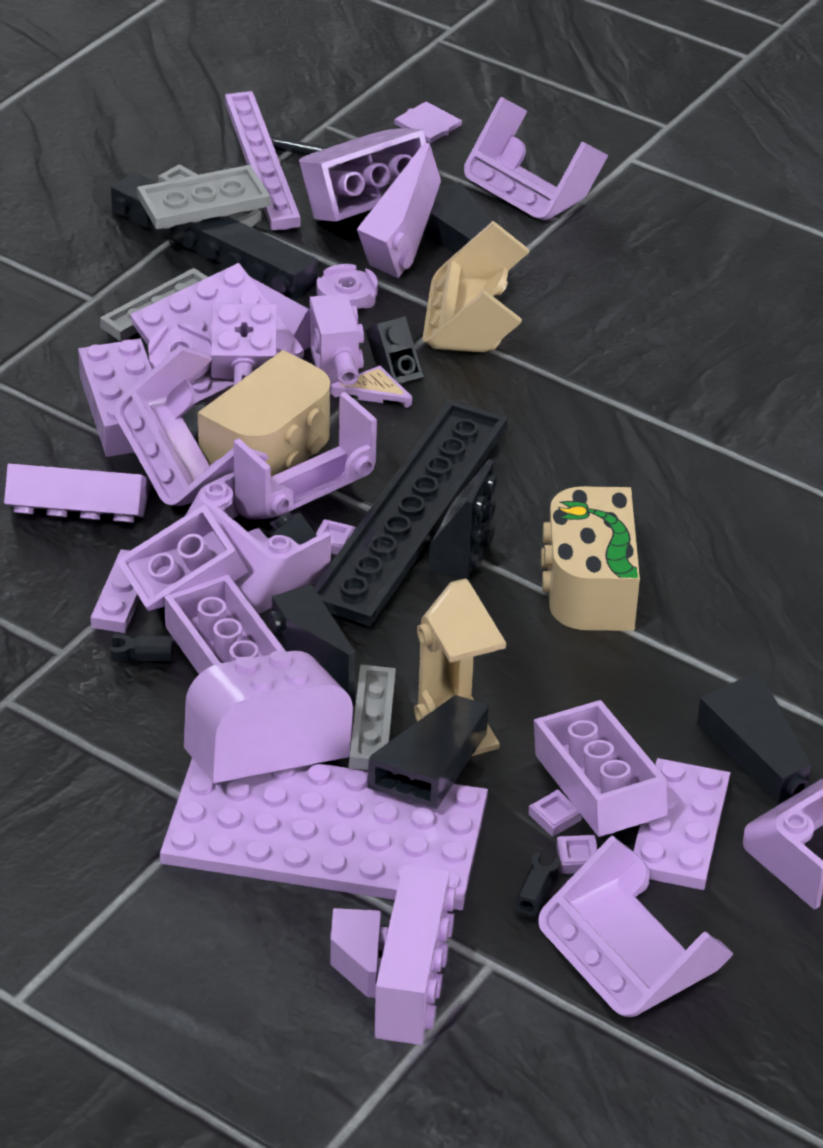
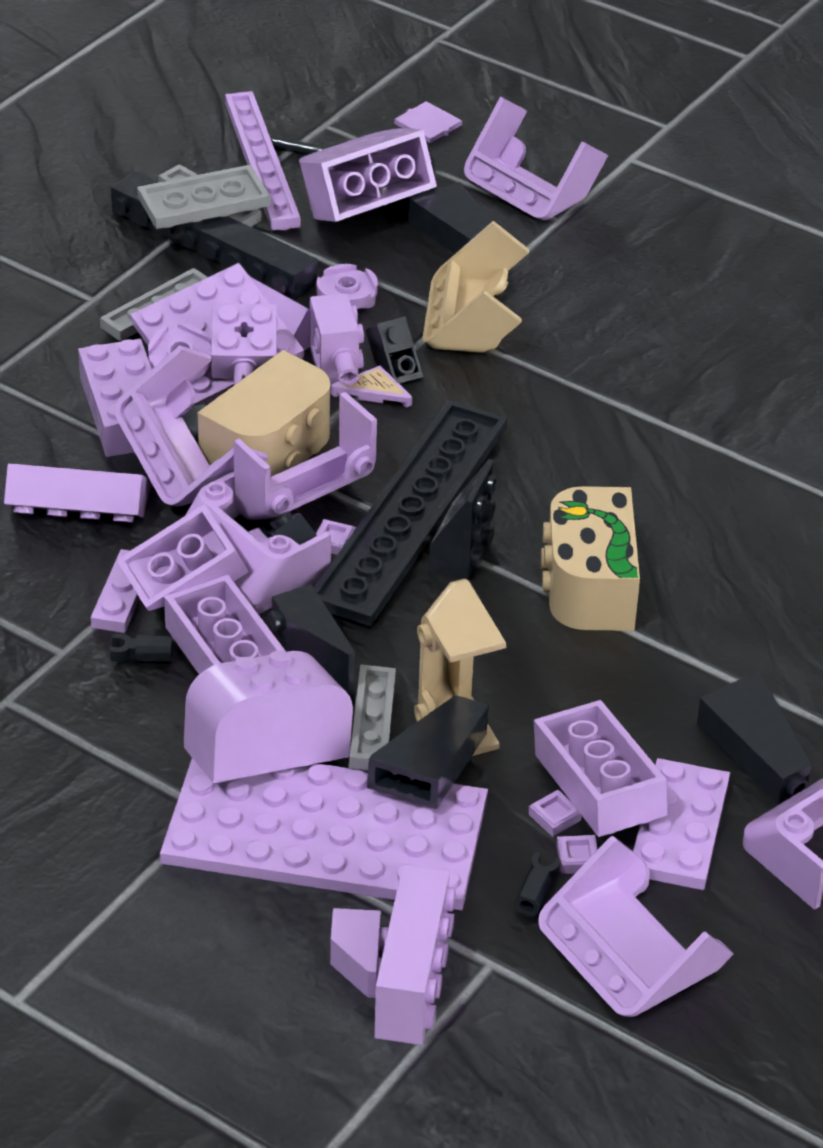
(400, 217): lavender slope -> none

